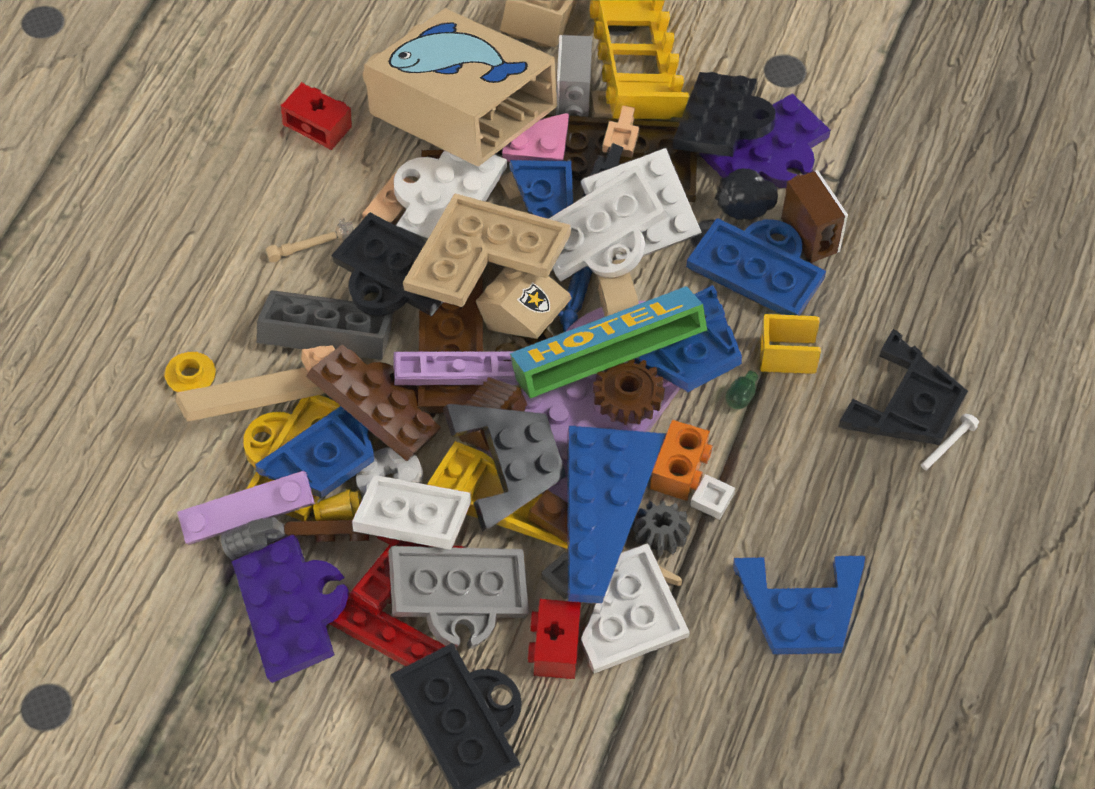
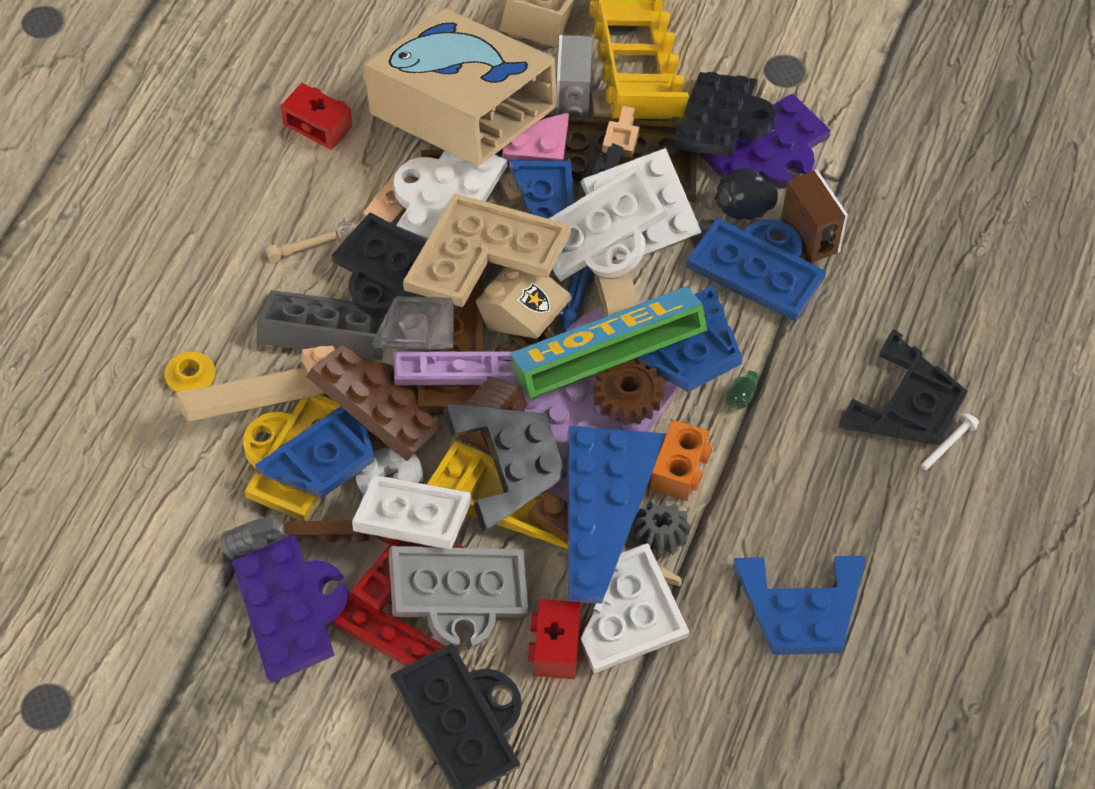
(236, 509): lavender plate -> none
(338, 507): yellow cone -> none
(417, 324): none -> clear slope
(557, 575): dark grey tile -> none
(712, 496): white plate -> none
(789, 358): yellow piece -> none

